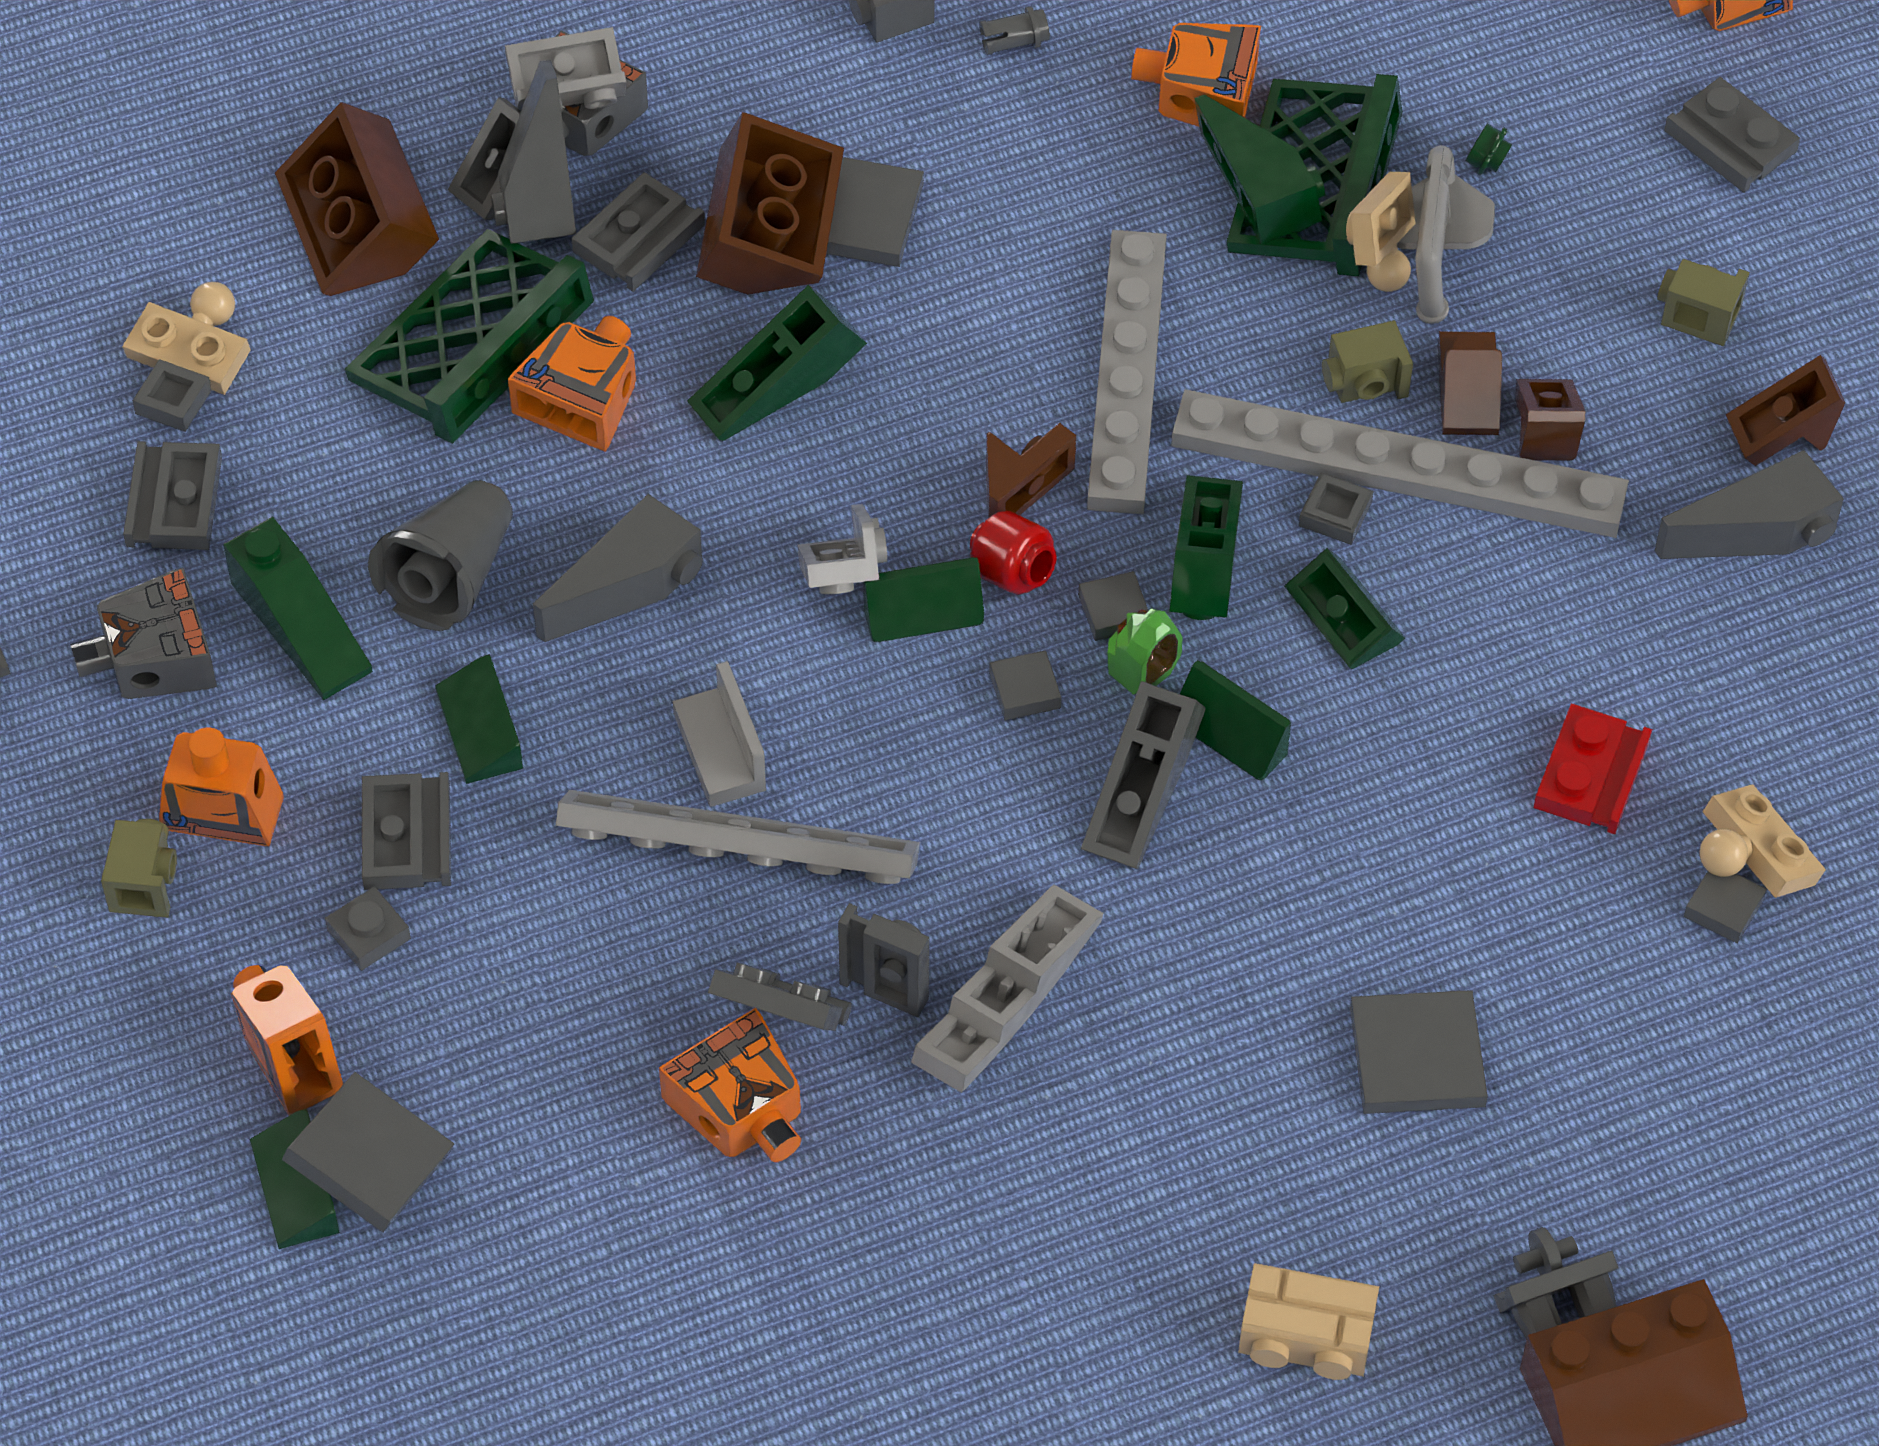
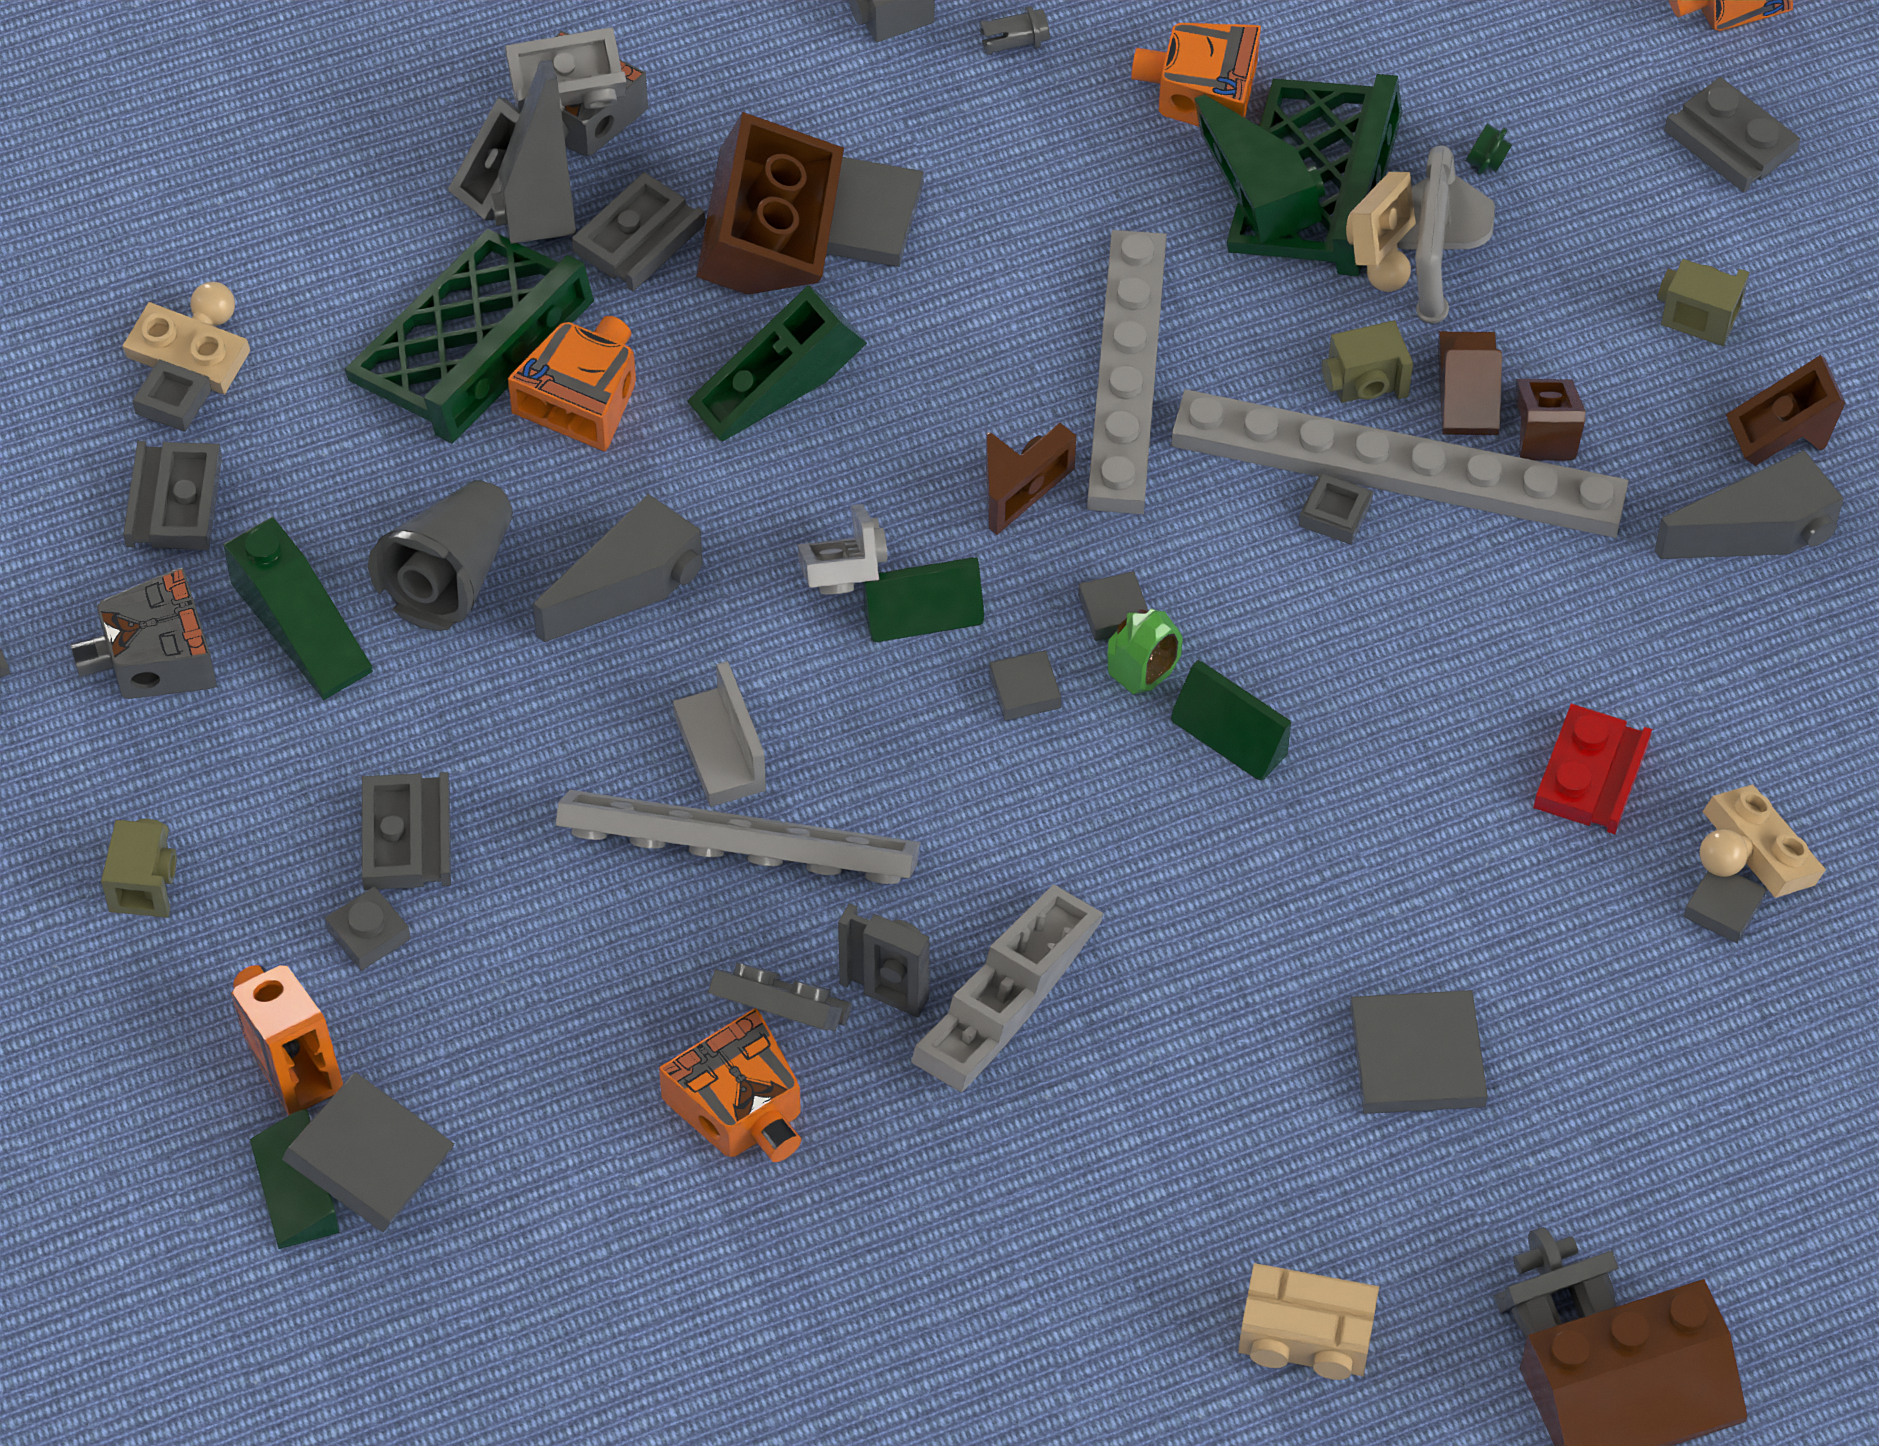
(220, 789): orange torso -> none
(355, 202): reddish brown slope -> none
(479, 721): dark green slope -> none
(1013, 552): red head -> none
(1143, 774): dark grey slope -> none
(1206, 547): dark green slope -> none
(1343, 610): dark green slope -> none

